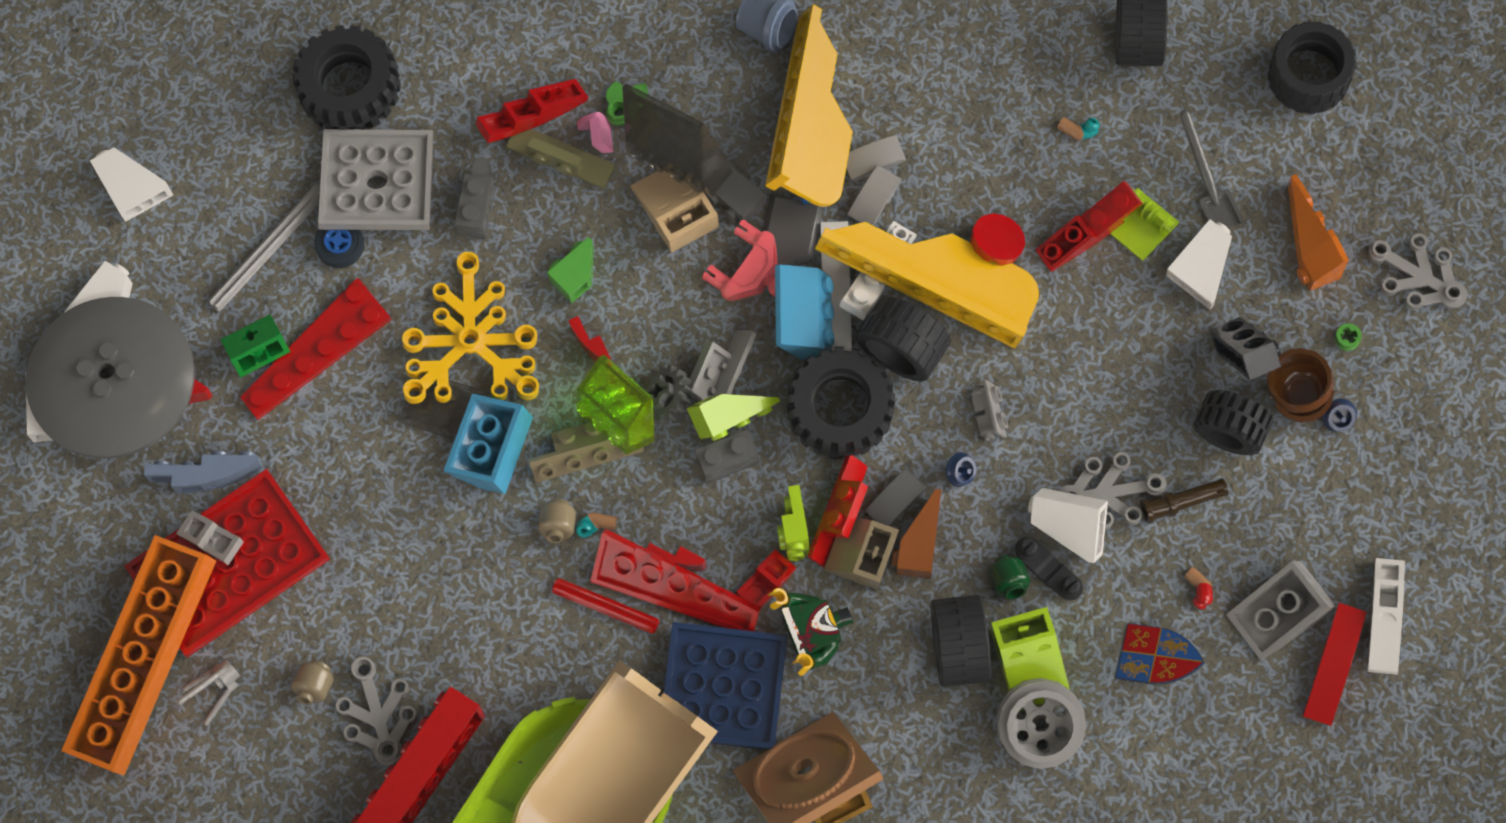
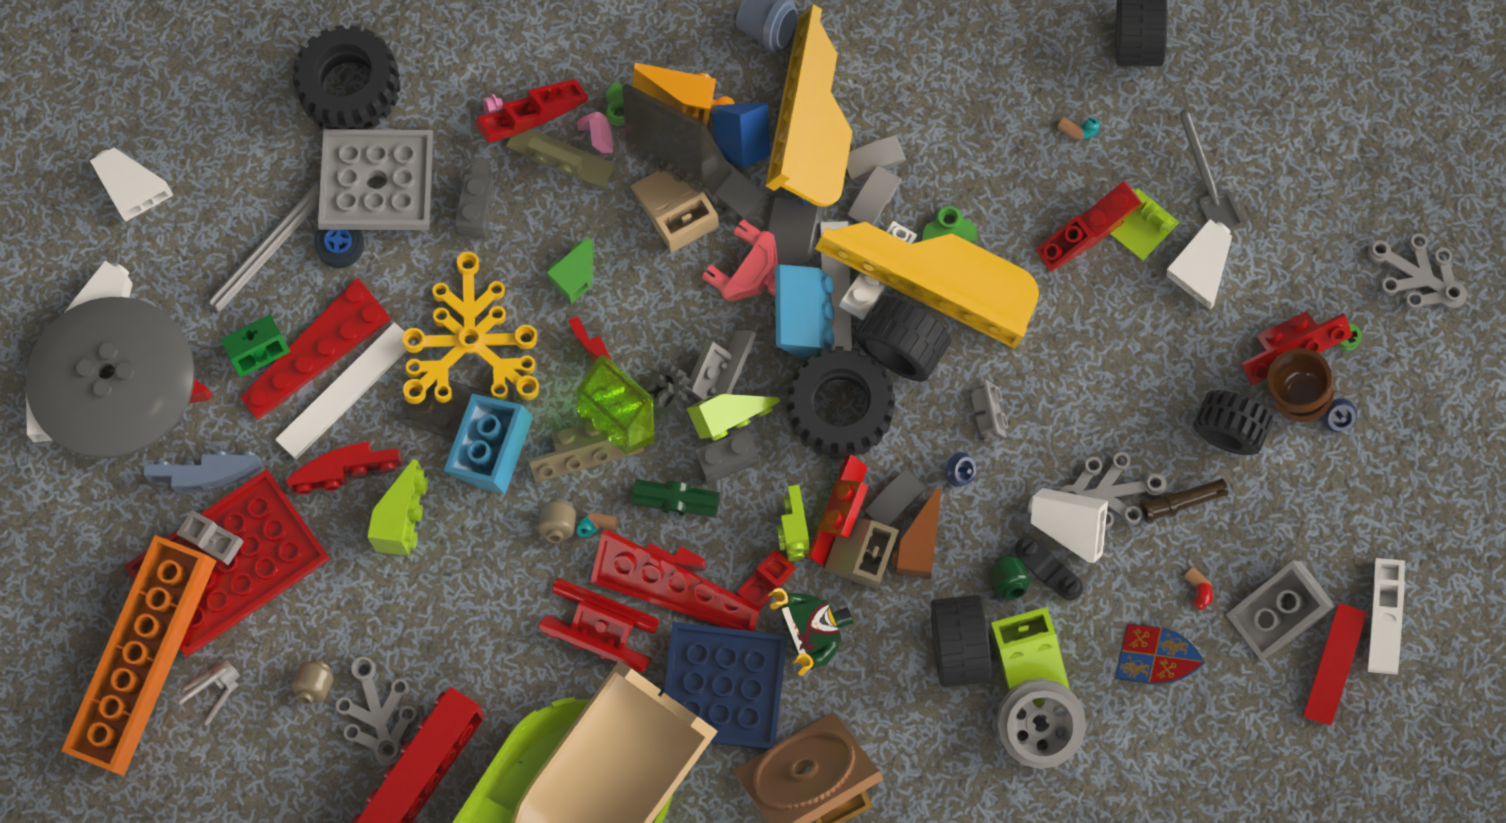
(331, 468): none -> red slope
(343, 392): none -> white tile
(397, 513): none -> lime slope
(492, 104): none -> bright pink plate
(597, 632): none -> red bracket
(675, 497): none -> dark green piece
(681, 90): none -> light orange slope
(742, 132): none -> blue slope
(960, 227): none -> bright green plate
(997, 239): red tile -> none
(1246, 348): black brick -> none
(1295, 333): none -> red bracket
(1301, 95): black tyre -> none
(1317, 250): orange wedge -> none

